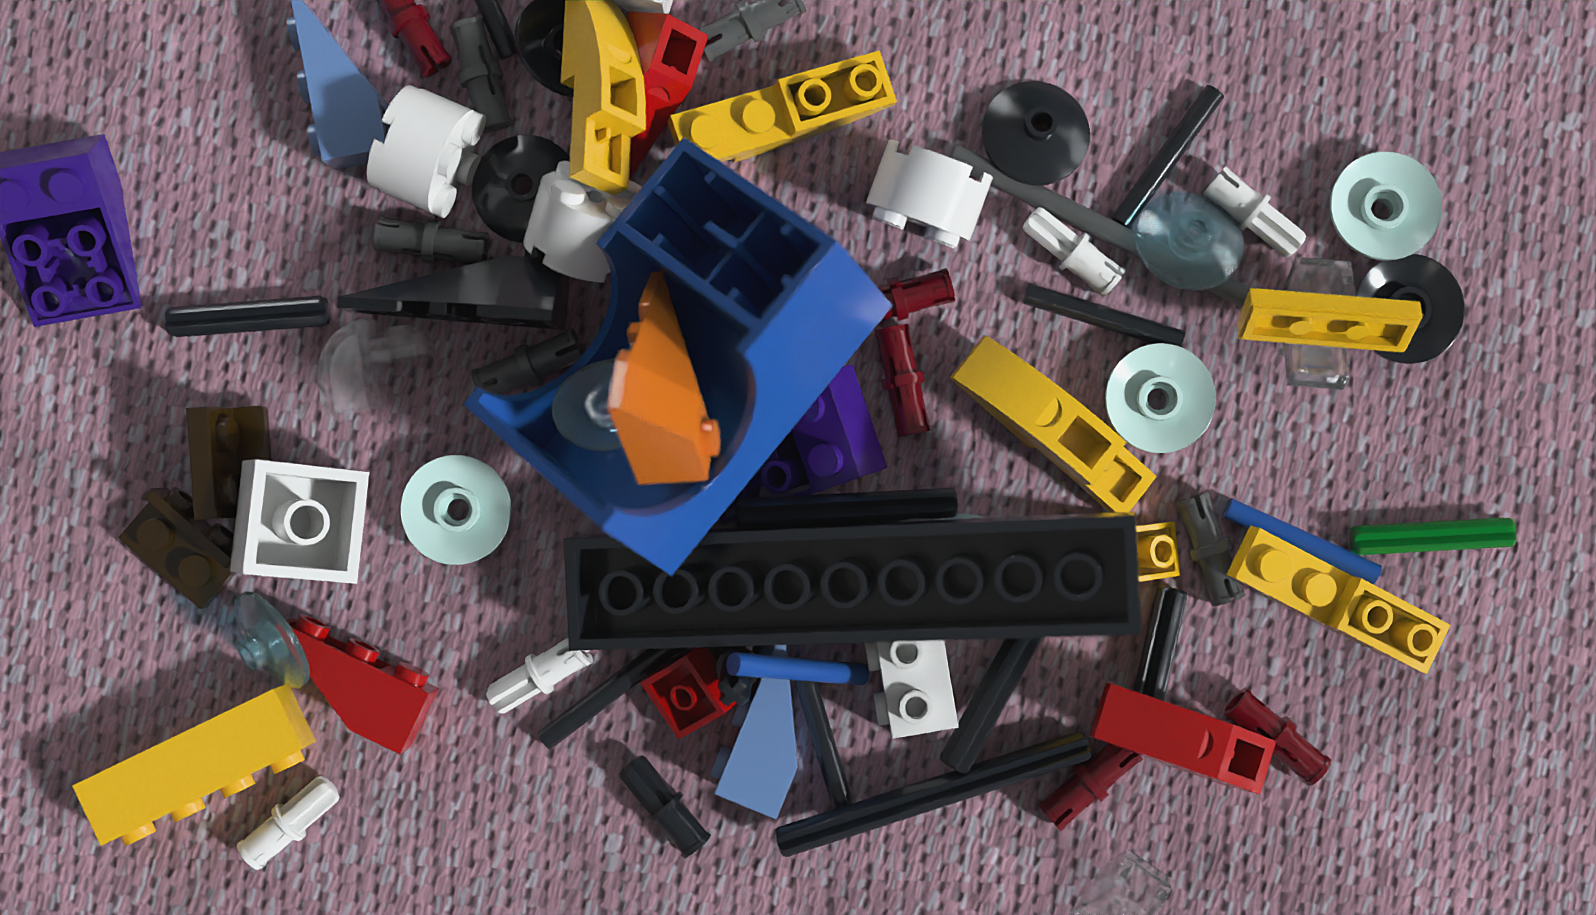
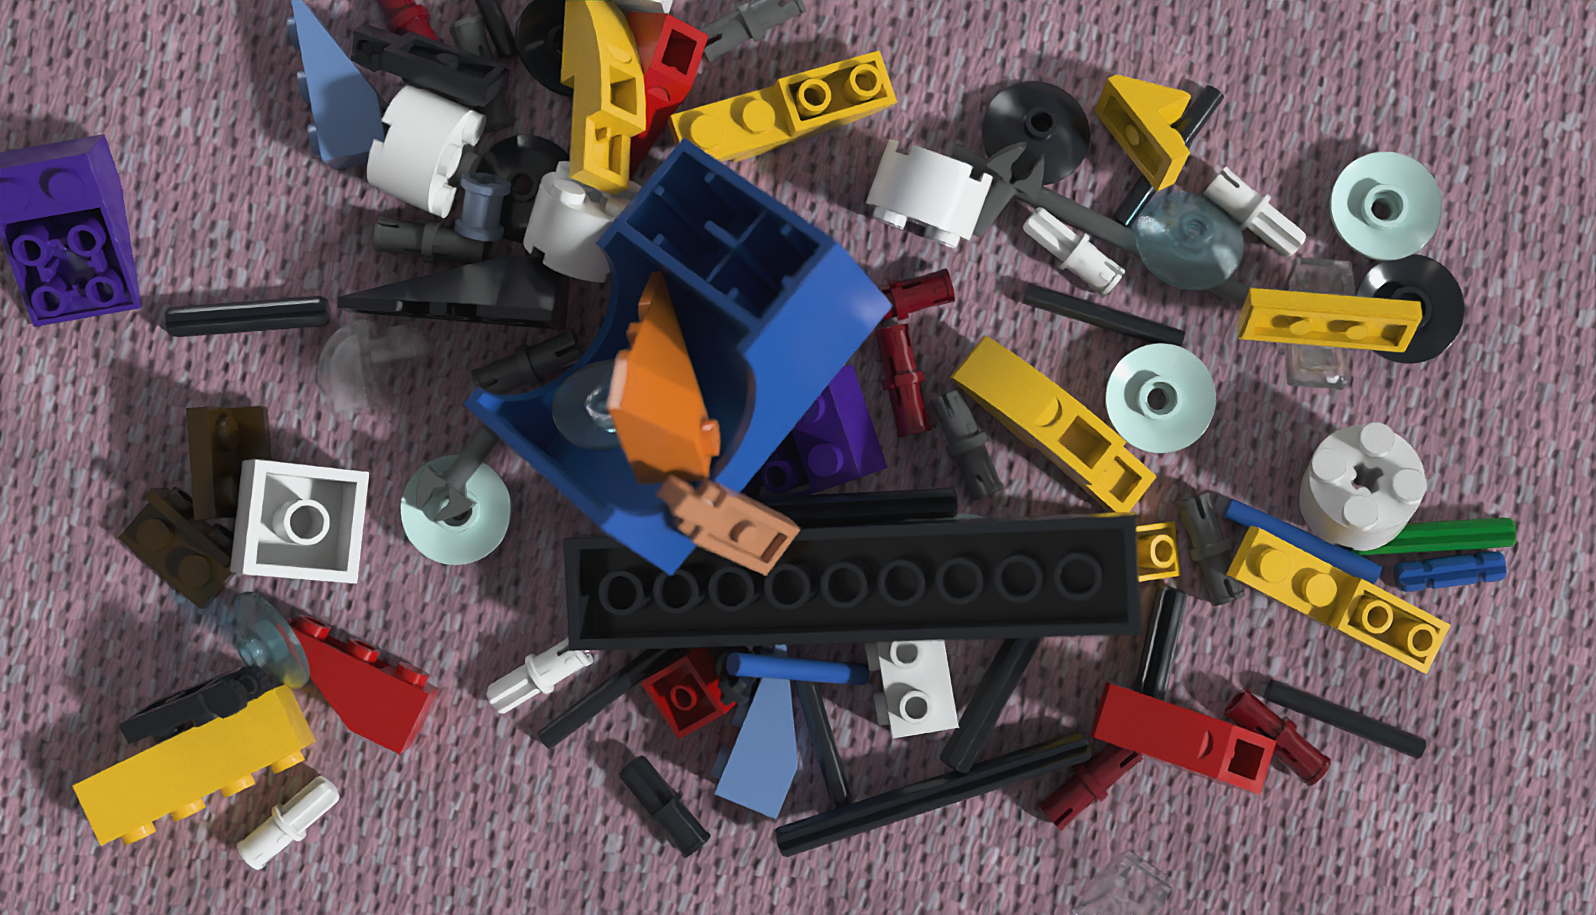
(198, 703): none -> black hinge
(430, 64): none -> black hinge
(456, 476): none -> dark grey bar
(482, 206): none -> sand blue bush
(729, 523): none -> nougat hinge
(967, 443): none -> dark grey pin
(1007, 186): none -> dark grey bar
(1143, 123): none -> yellow slope
(1345, 719): none -> black bar
(1369, 458): none -> white brick
(1450, 571): none -> blue axle

